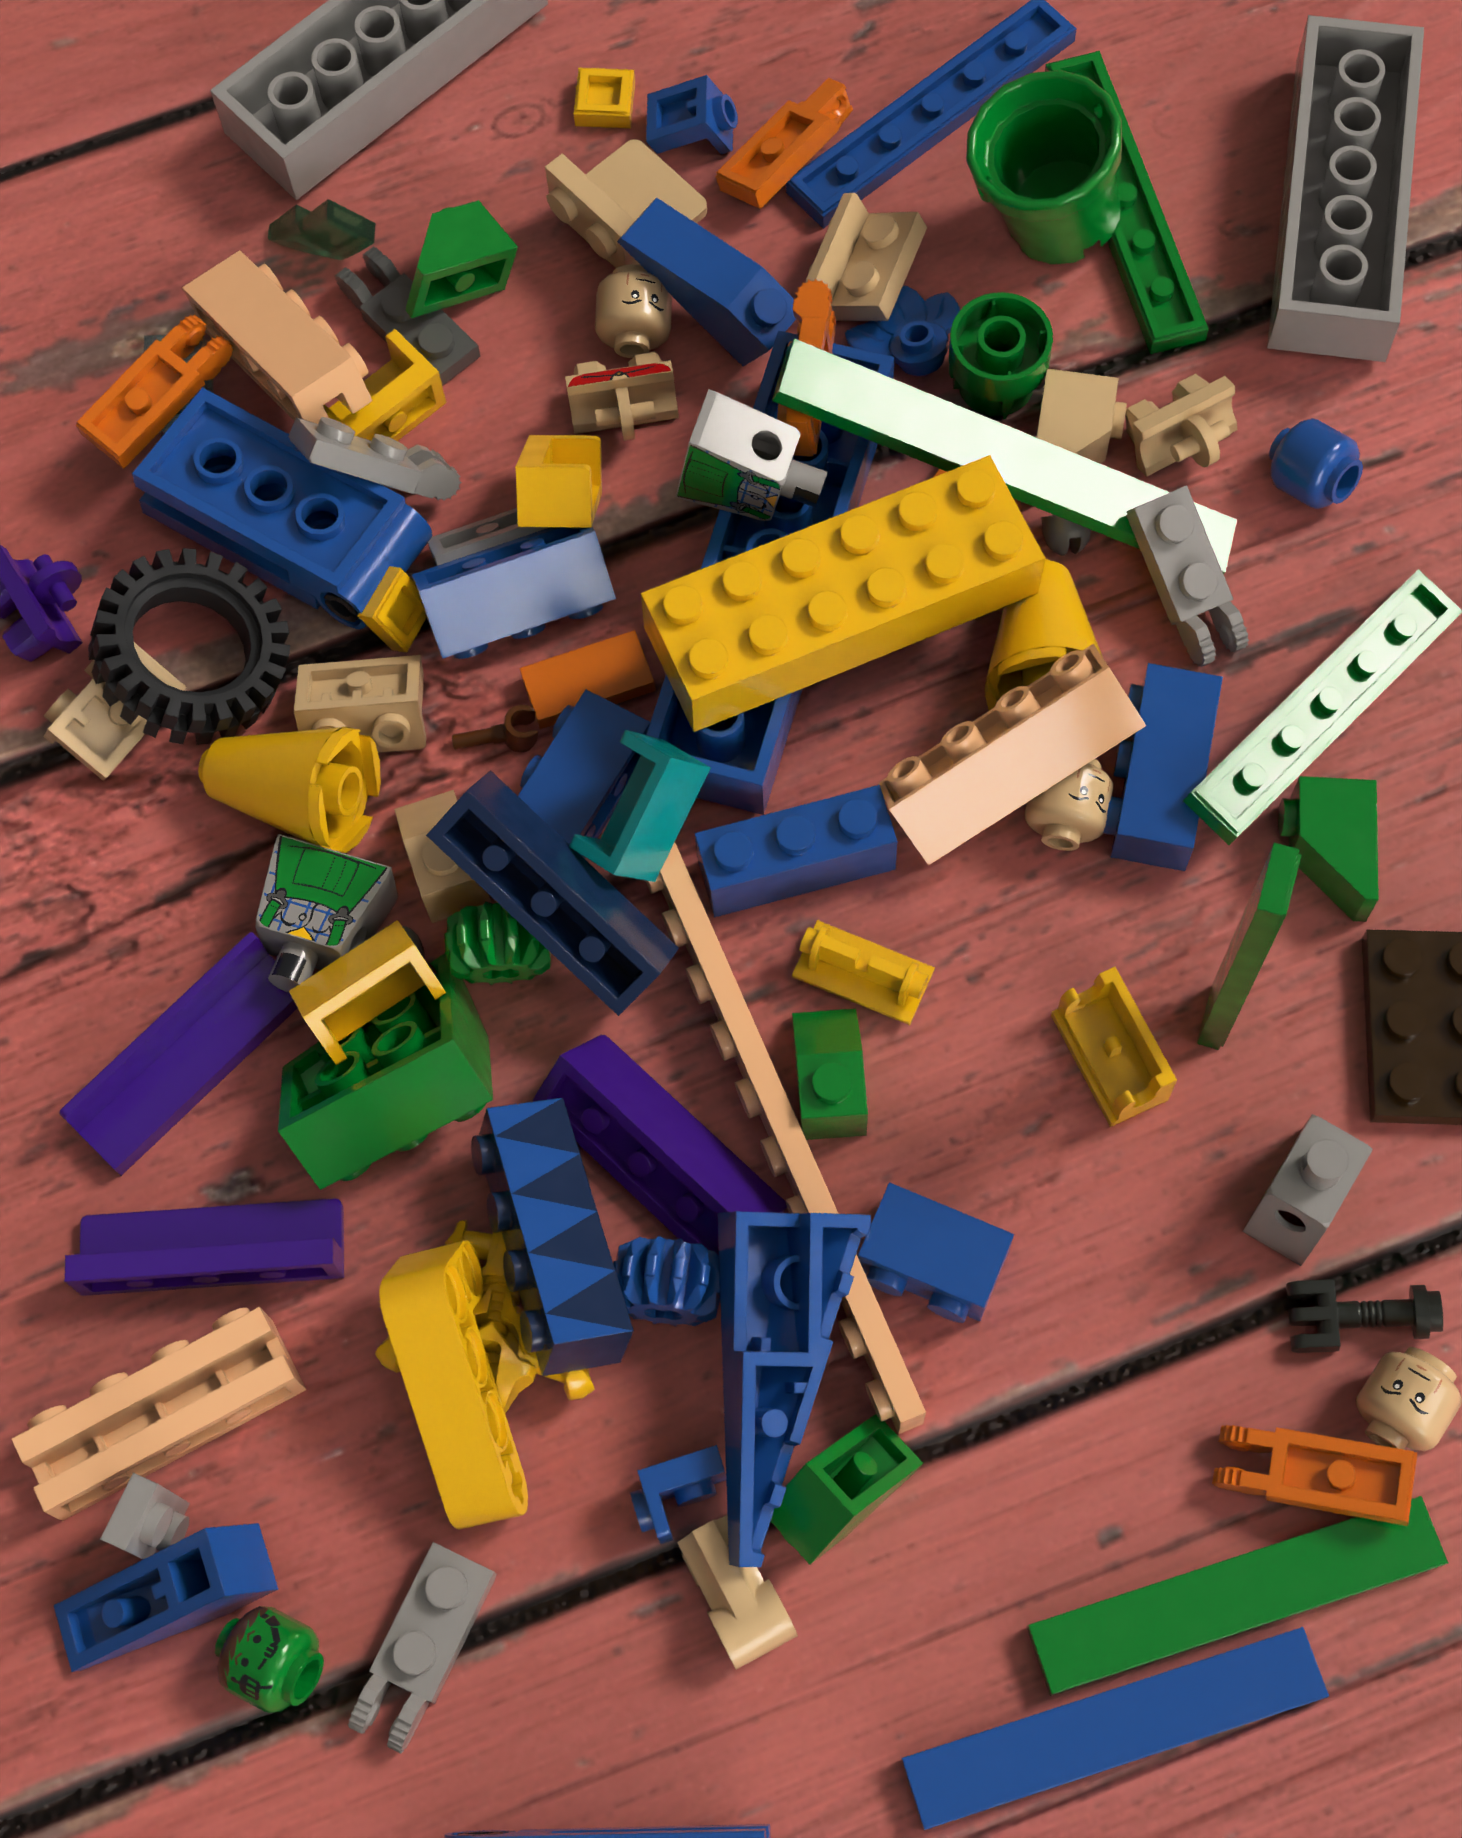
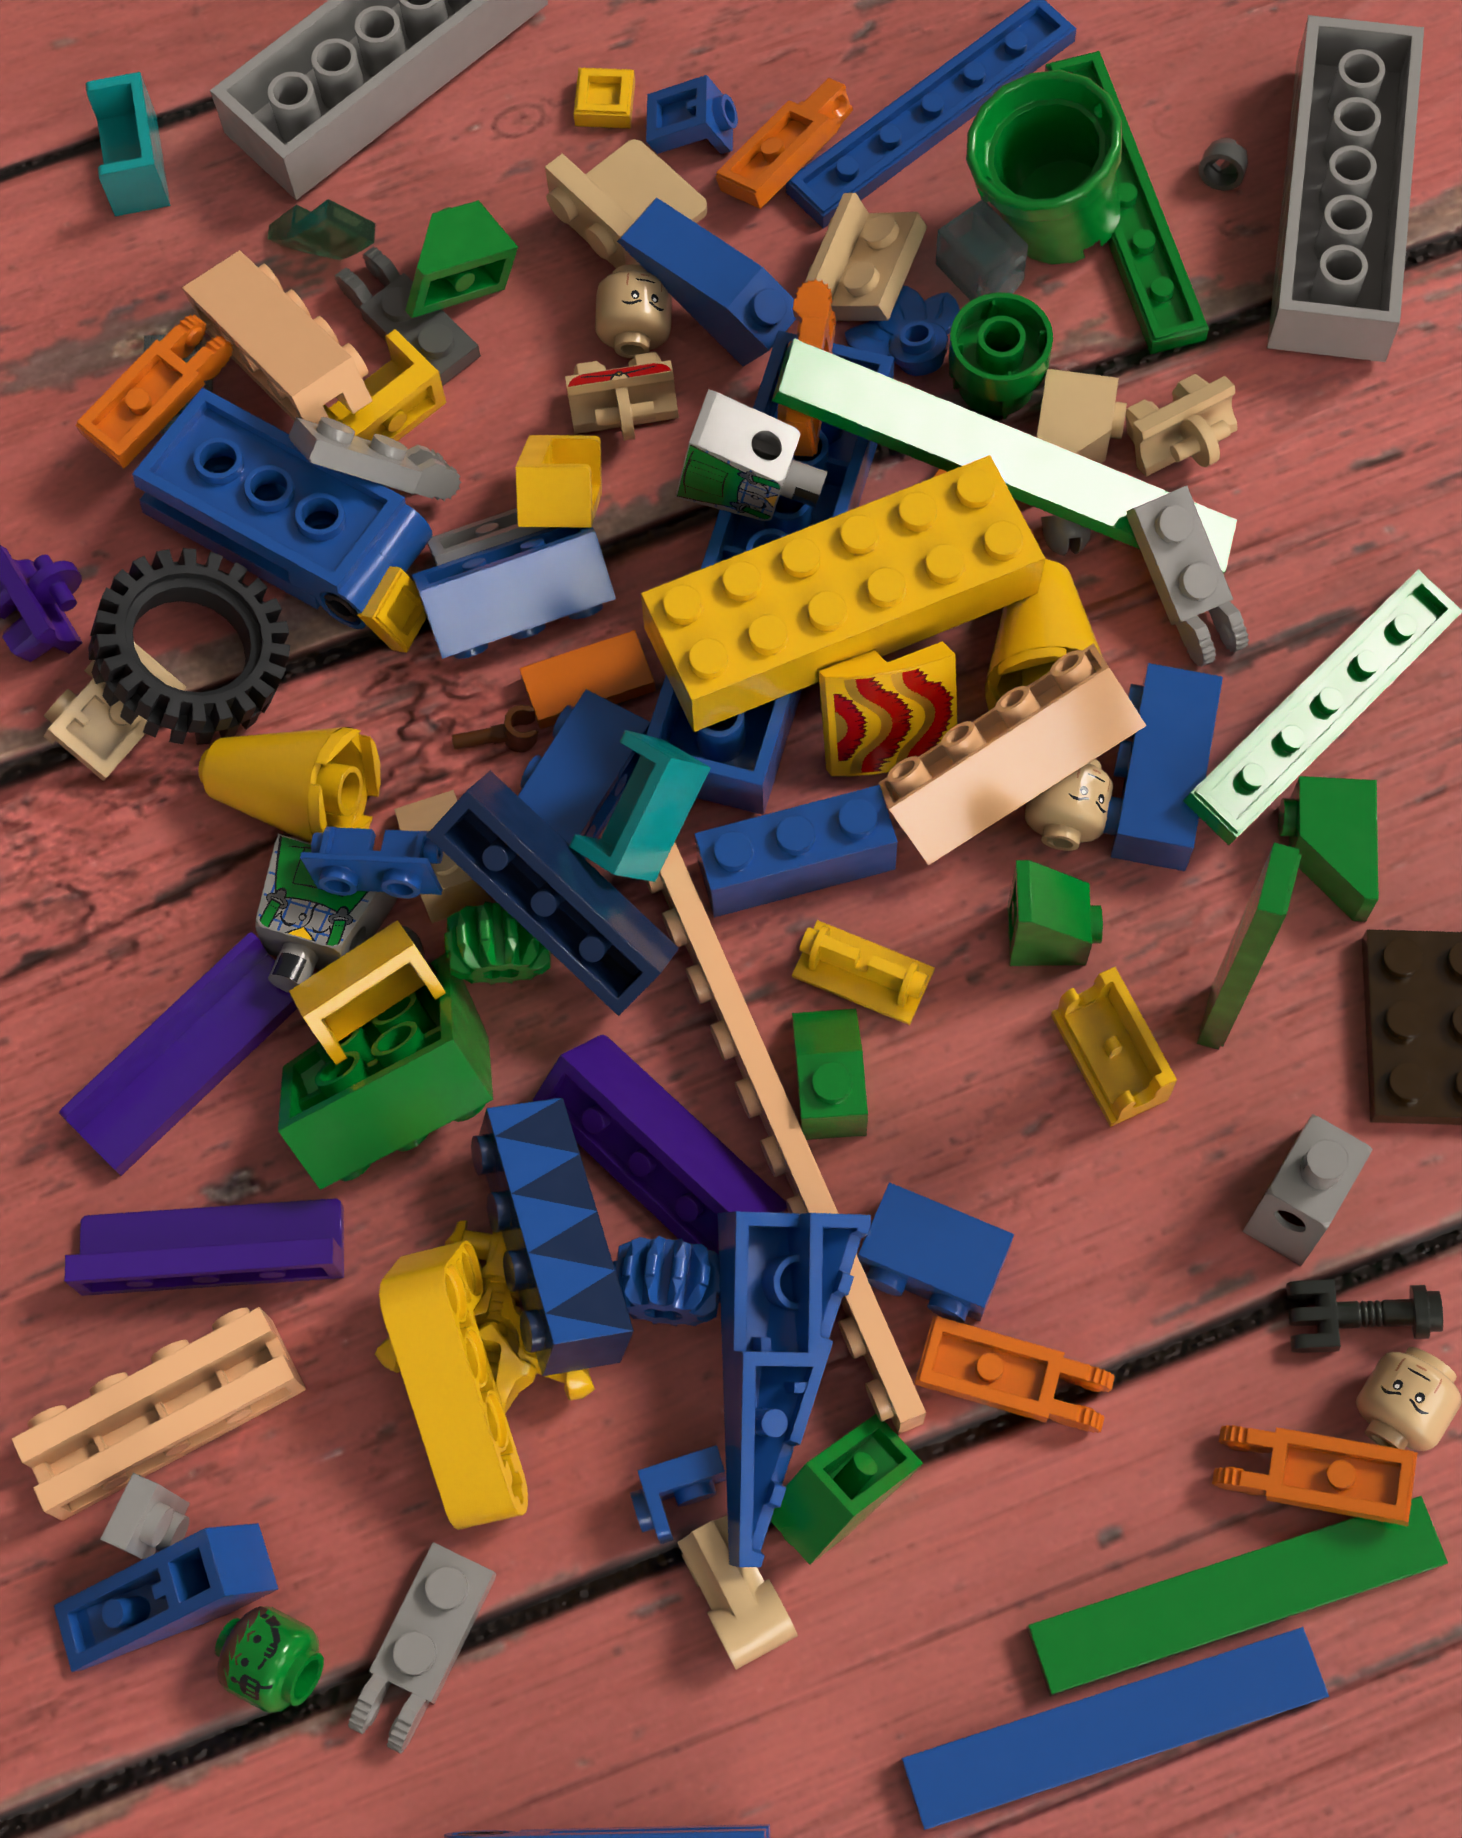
(130, 144): none -> teal panel
(346, 863): none -> blue hinge
(367, 695): tan bracket -> none
(886, 709): none -> slope
(981, 252): none -> clear light blue brick
(1007, 1374): none -> orange hinge
(1050, 918): none -> green slope
(1232, 170): none -> dark grey hinge
(1315, 463): blue head -> none

